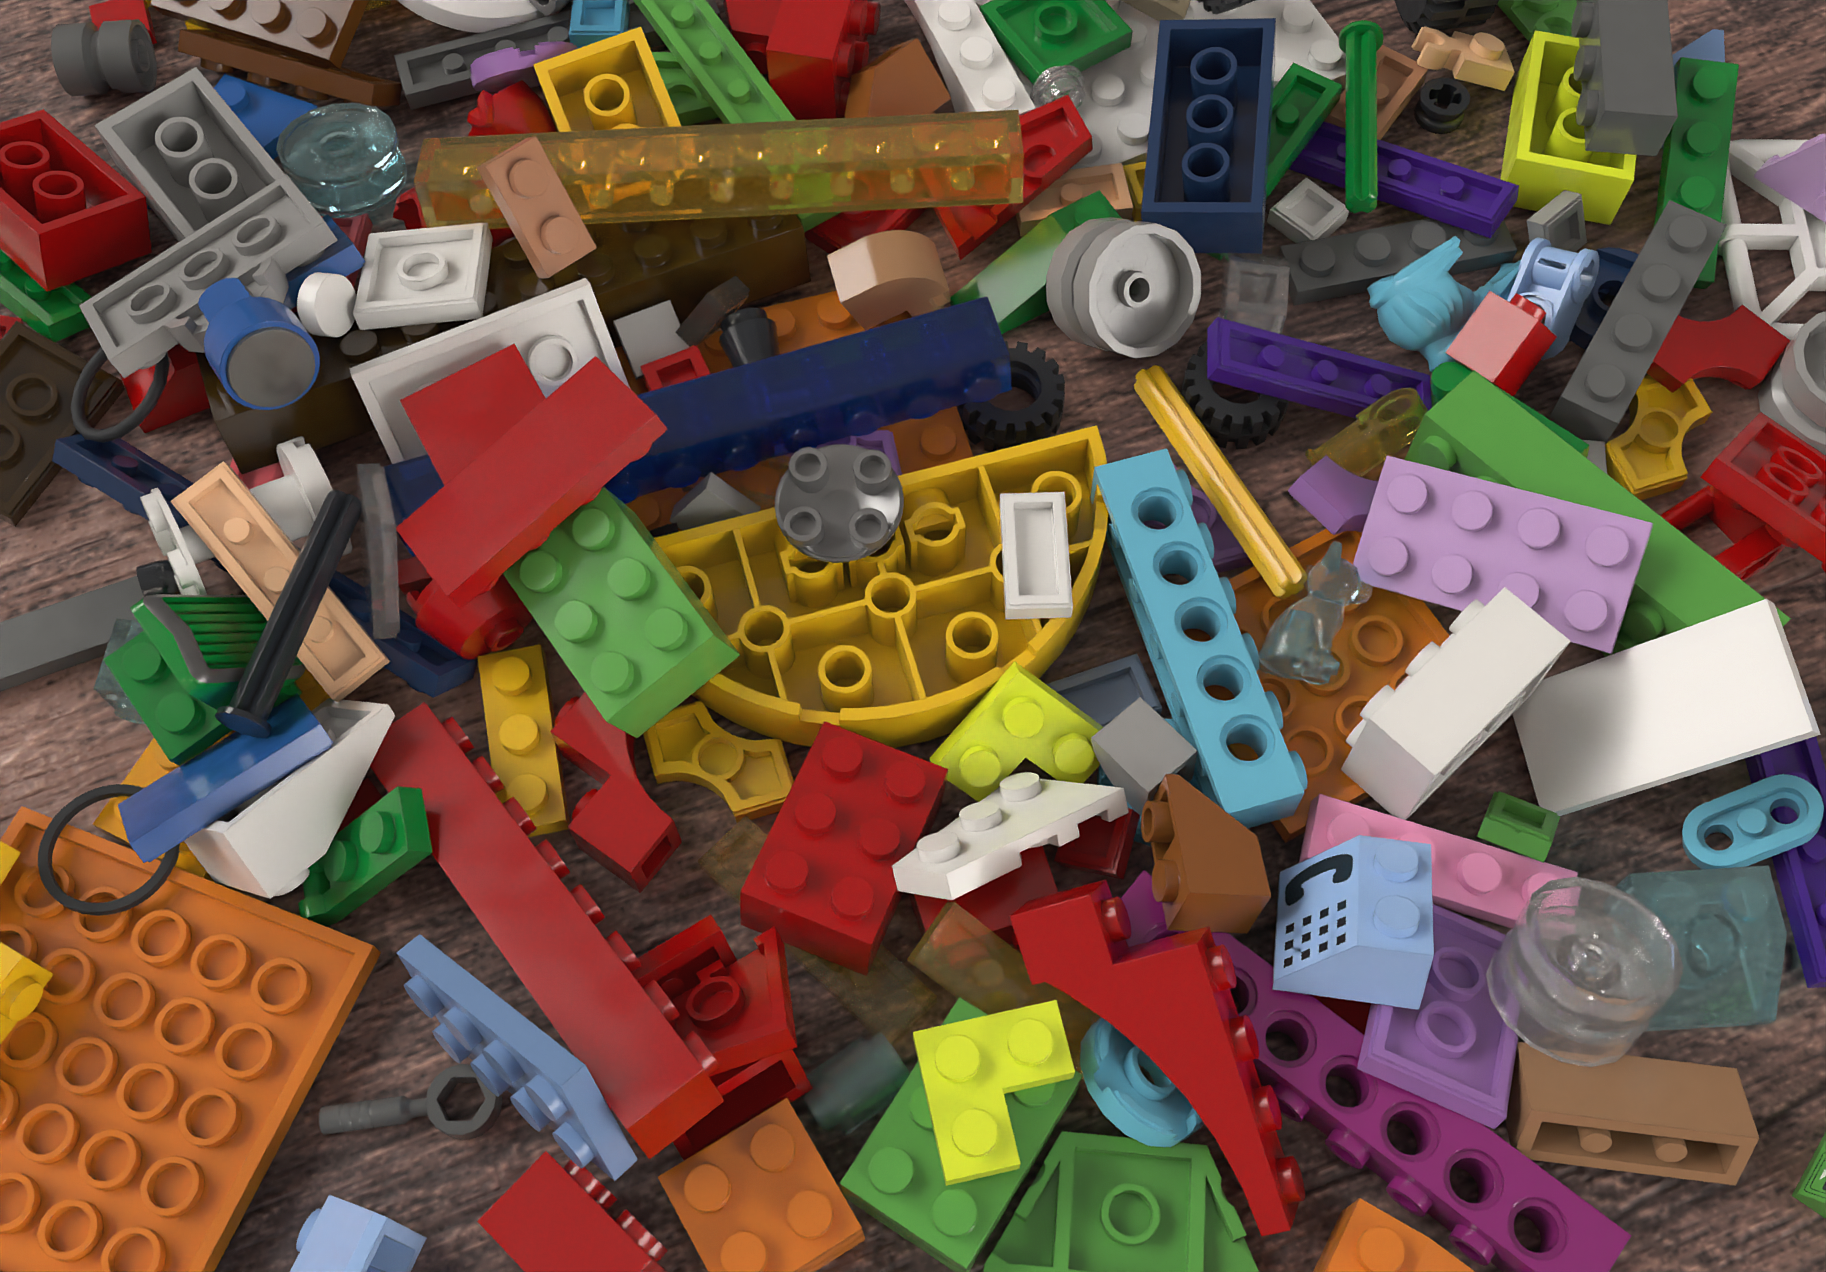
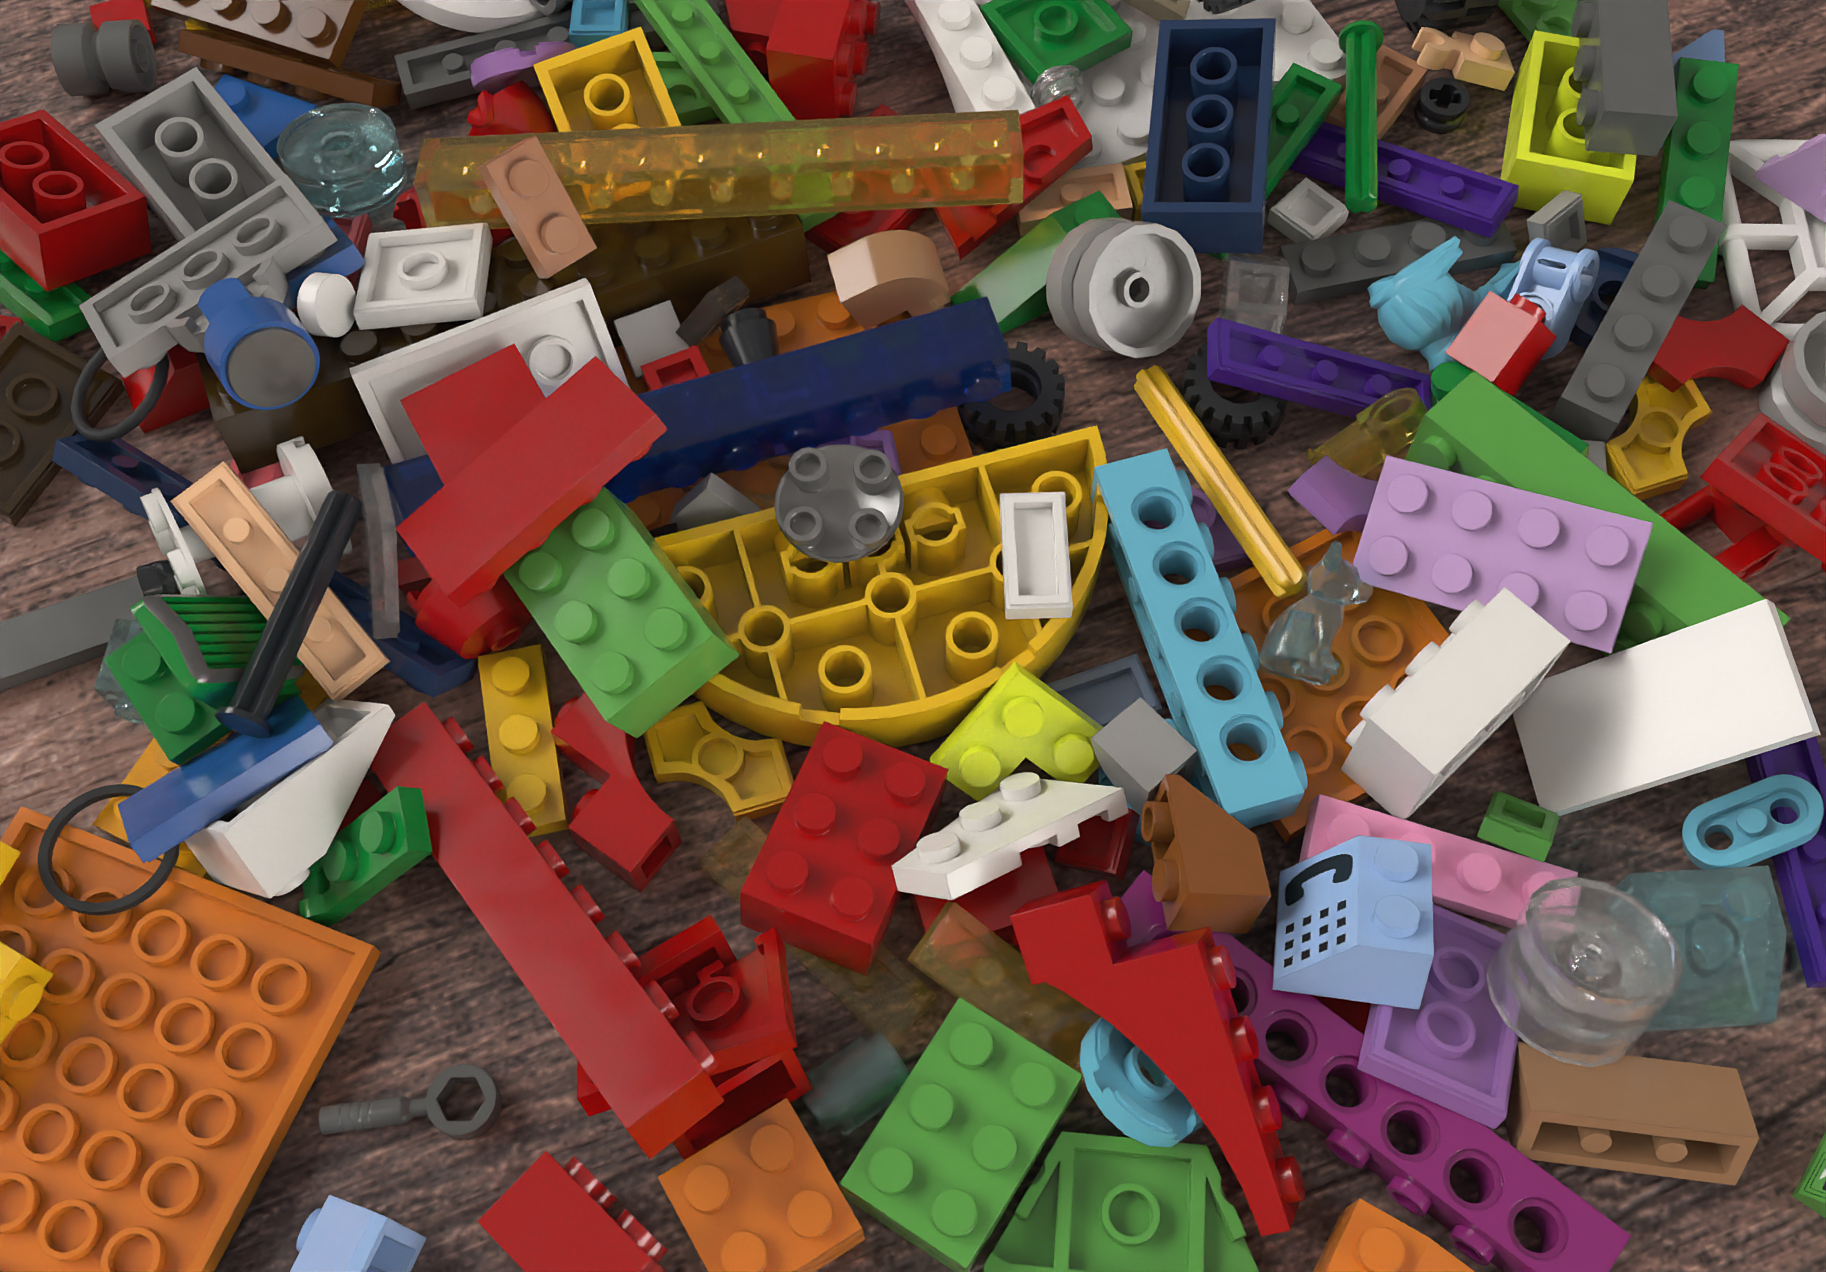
(517, 1057): medium blue plate -> none
(896, 84): dark orange slope -> none
(971, 1068): neon yellow plate -> none

